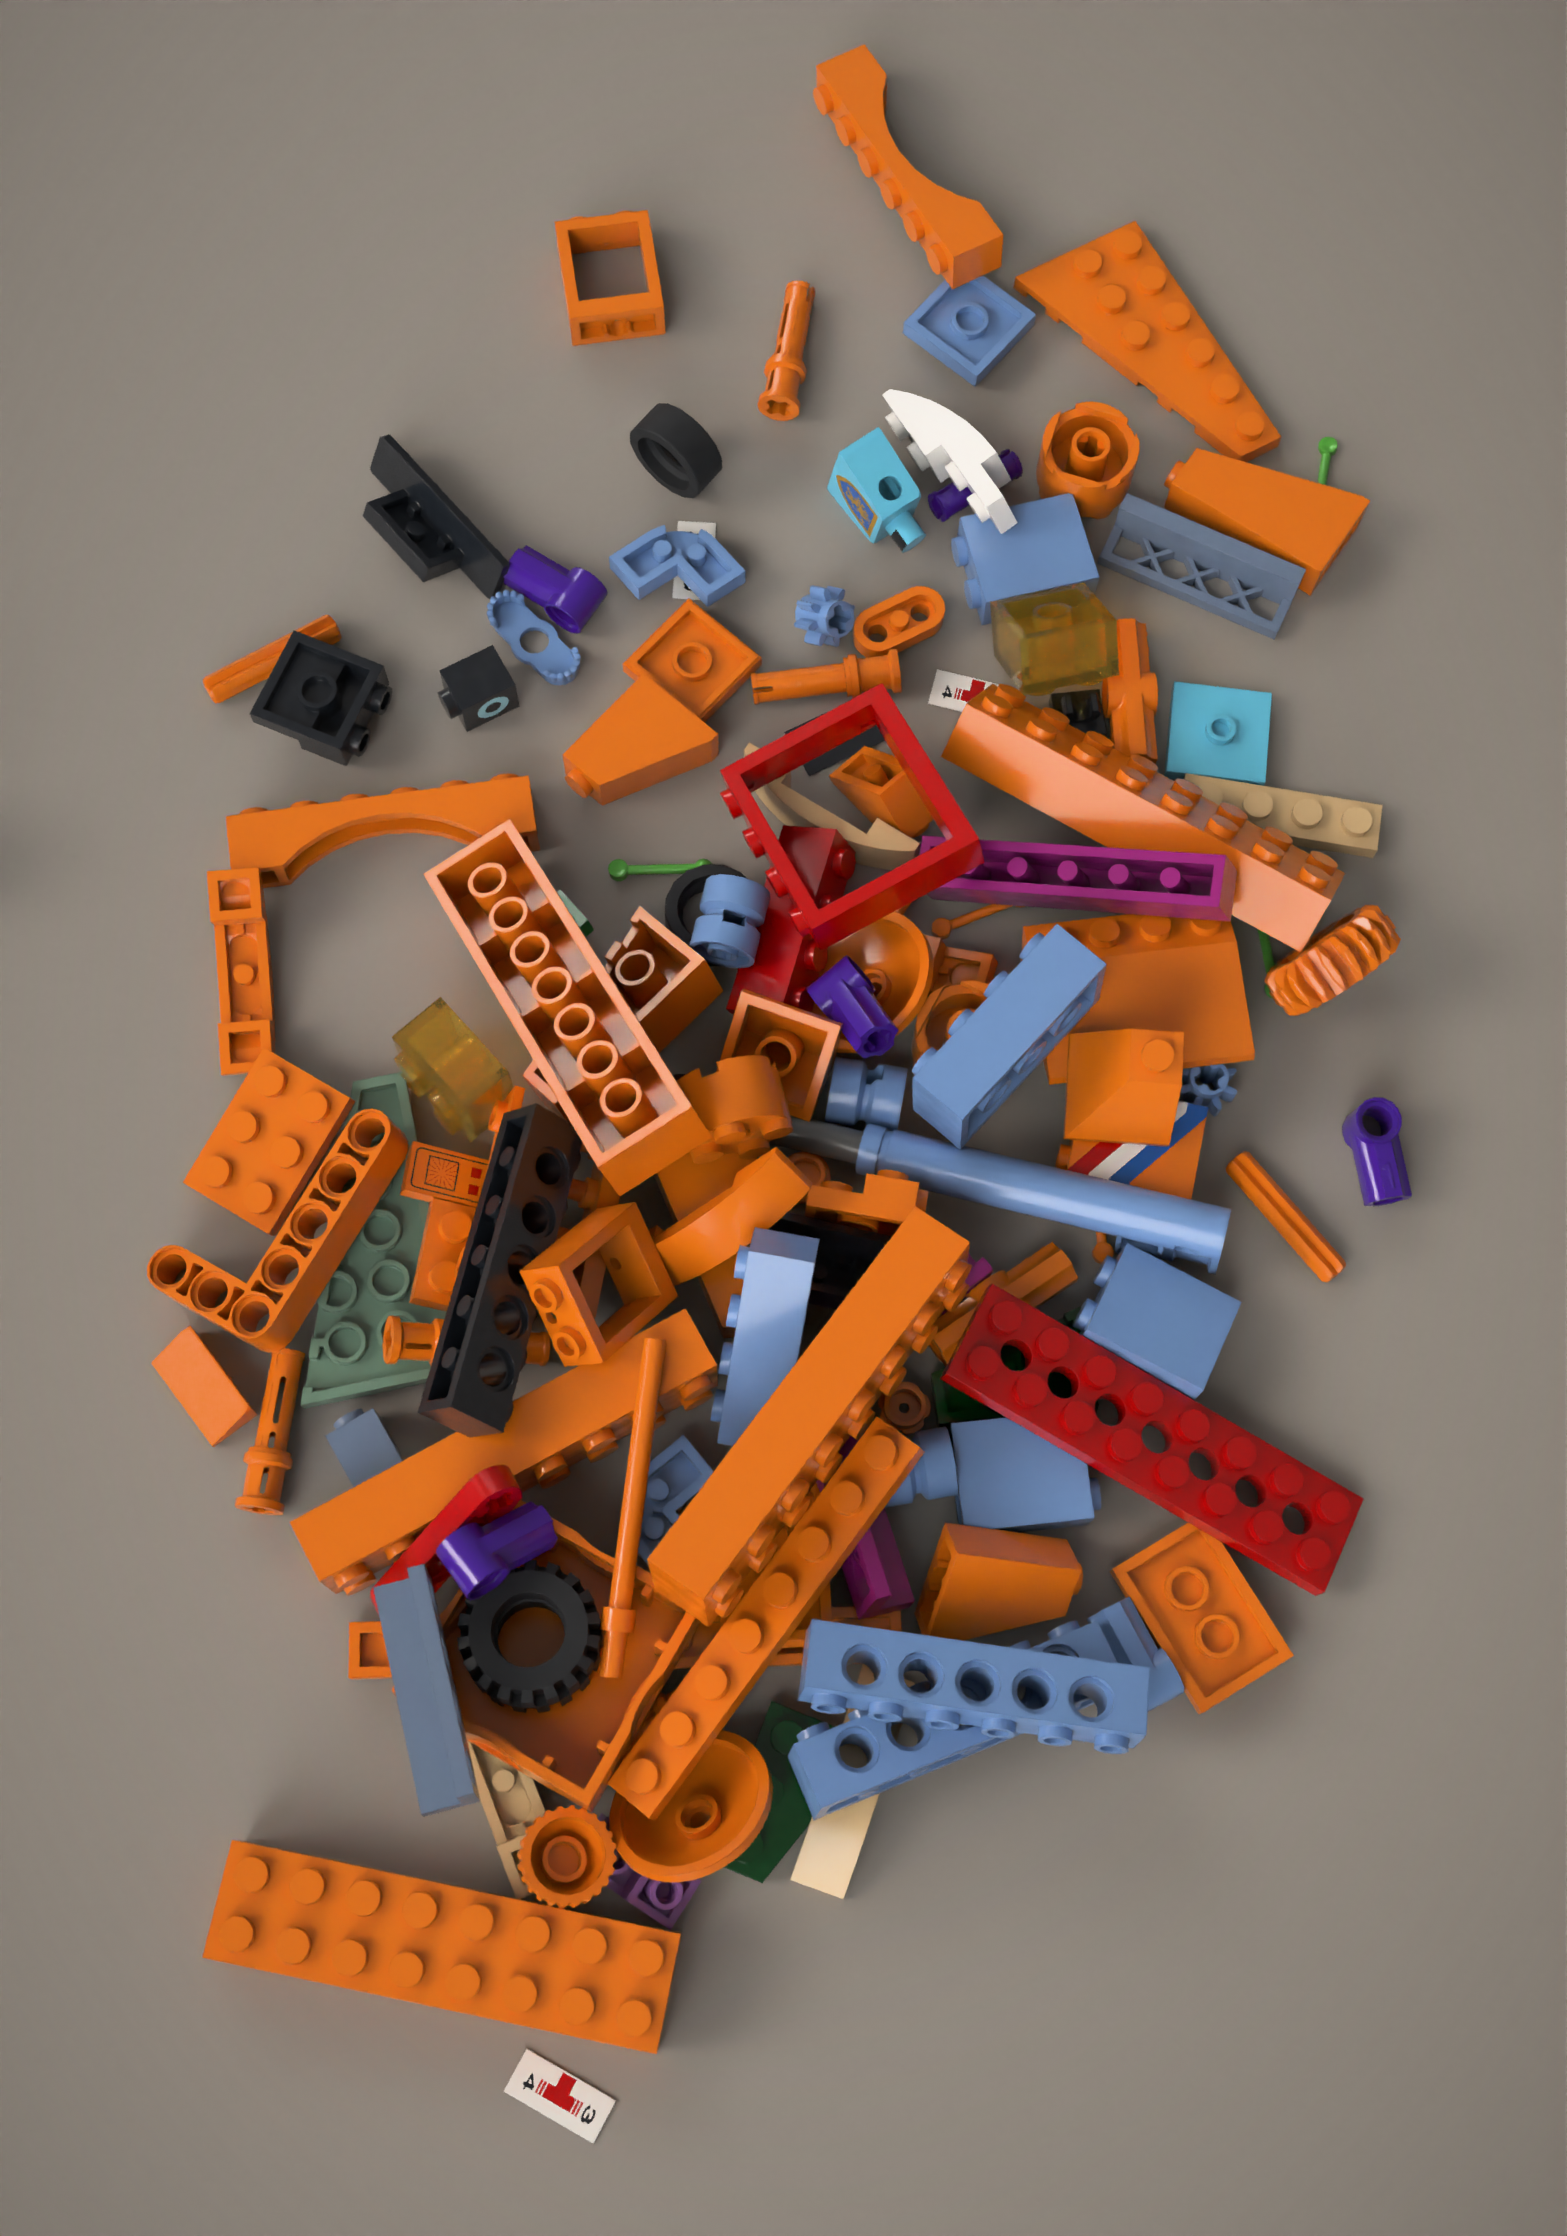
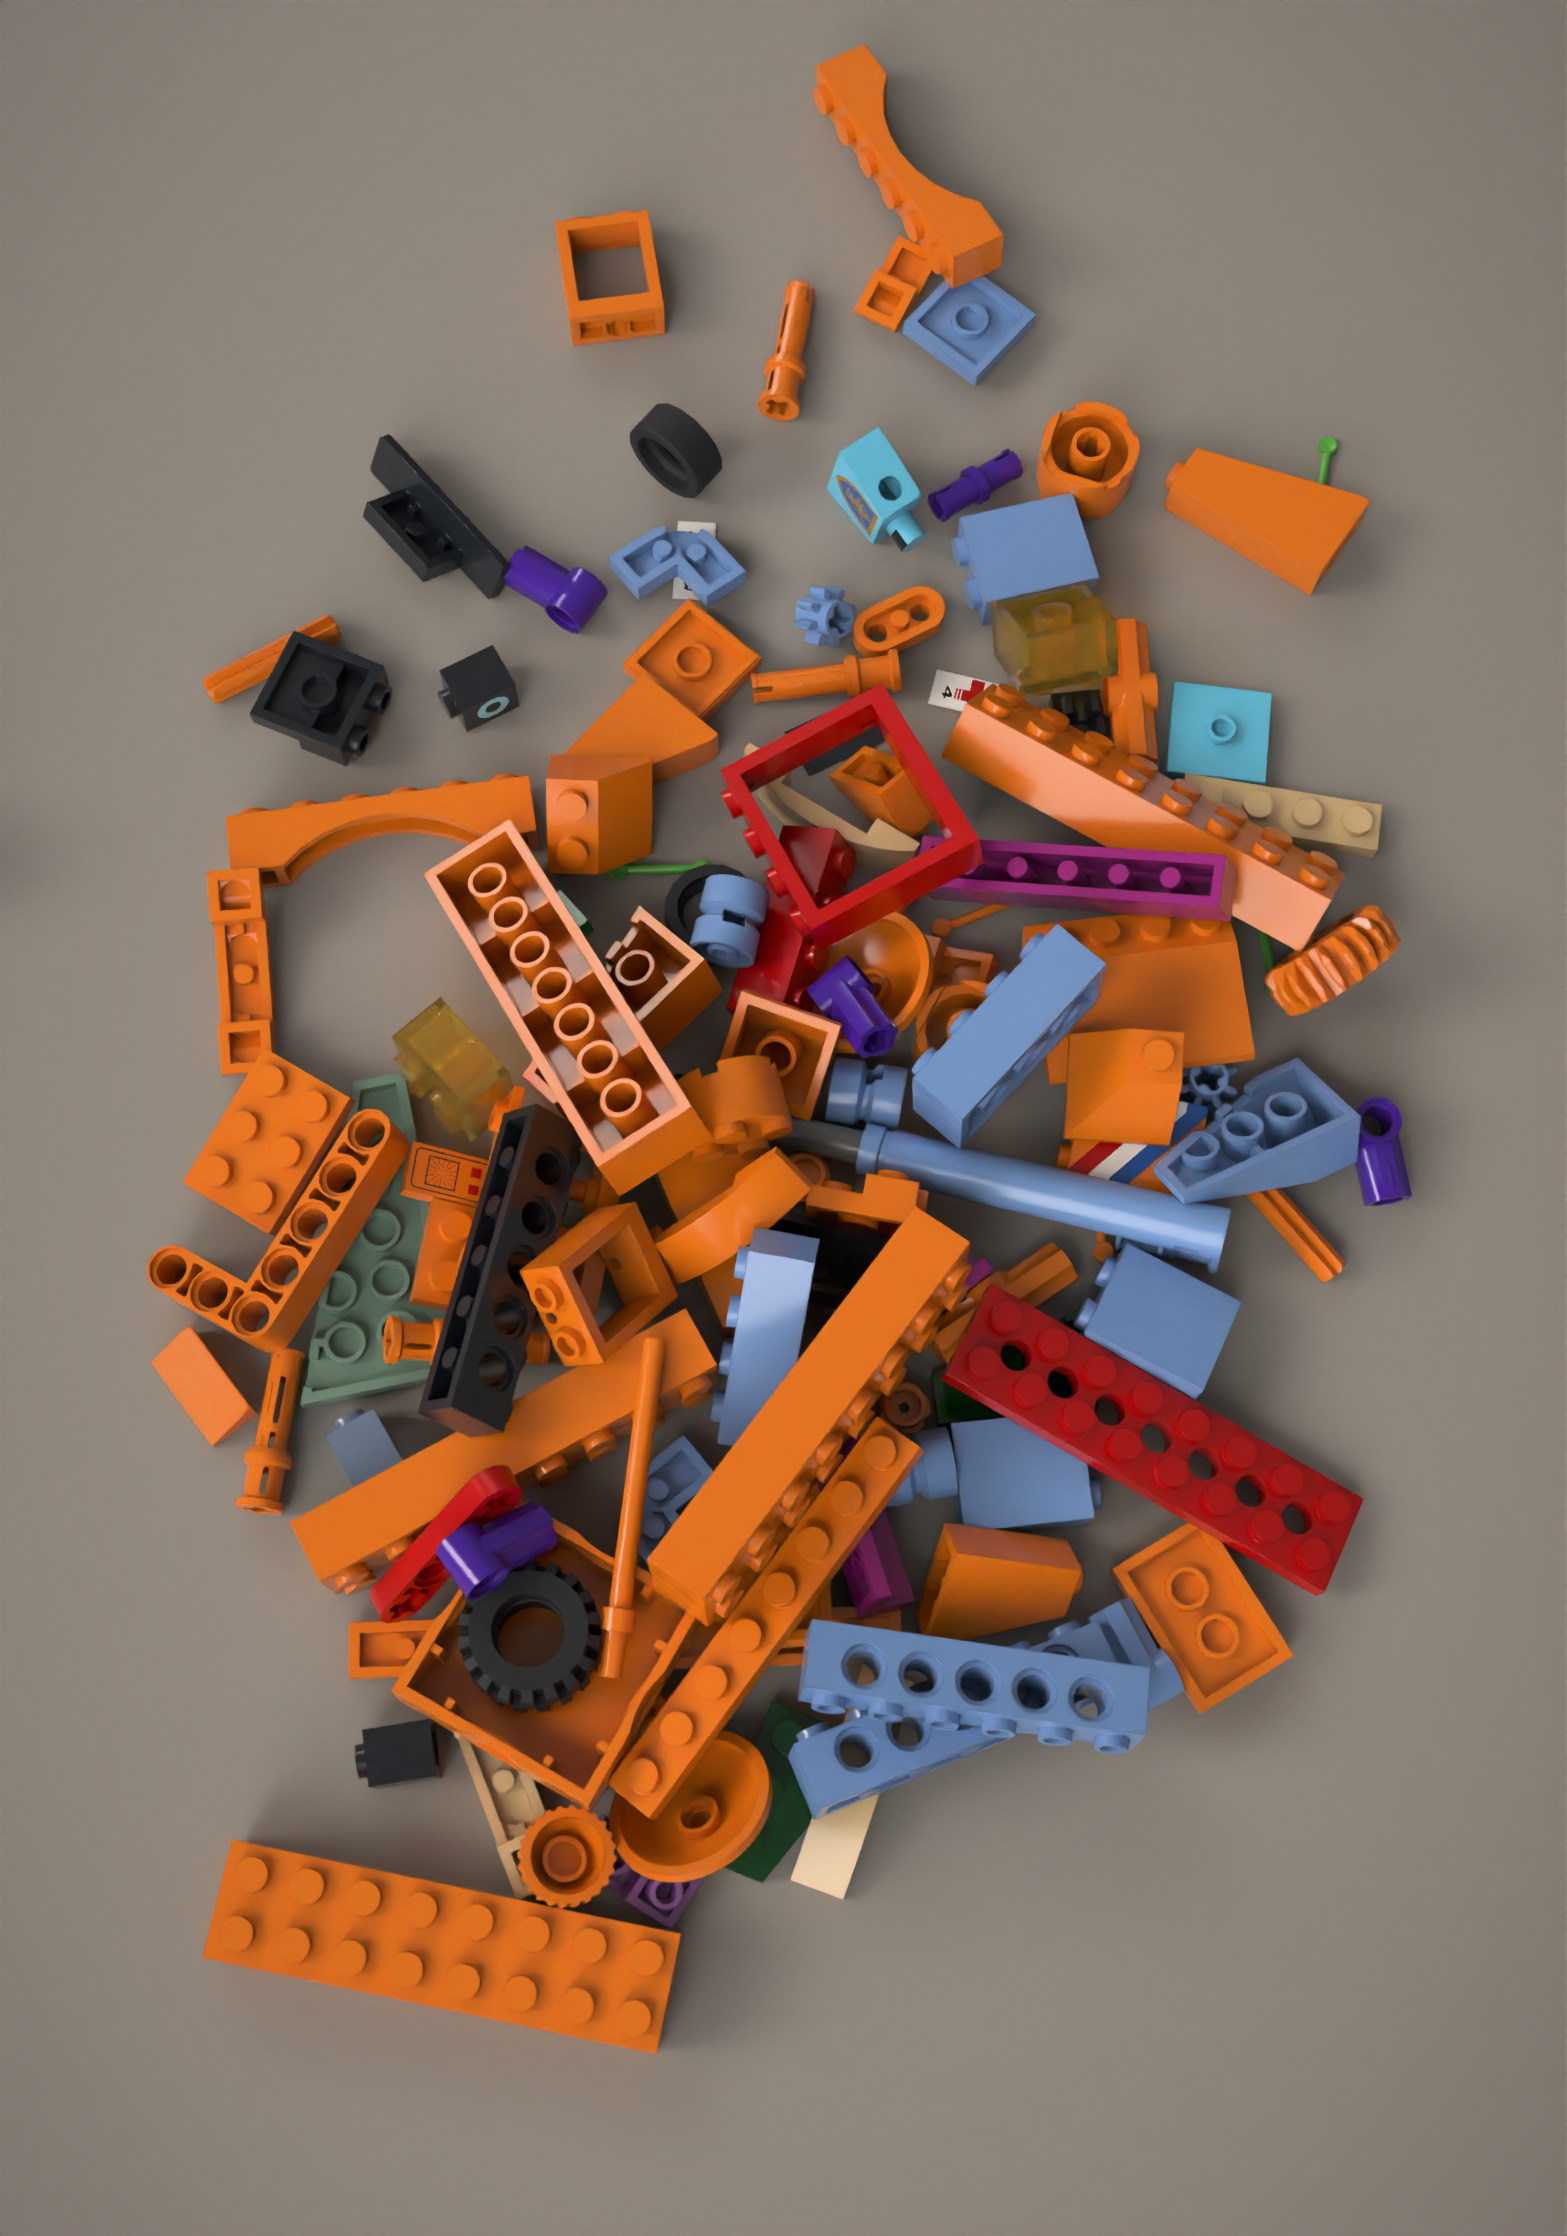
(399, 1754): none -> black brick
(426, 1693): sand blue fence -> none
(514, 619): medium blue piece -> none
(559, 2096): white sticker -> none
(598, 812): none -> orange slope
(896, 286): none -> orange slope
(953, 451): white slope -> none
(1149, 332): orange wing -> none
(1207, 551): sand blue fence -> none
(1272, 1137): none -> medium blue wedge

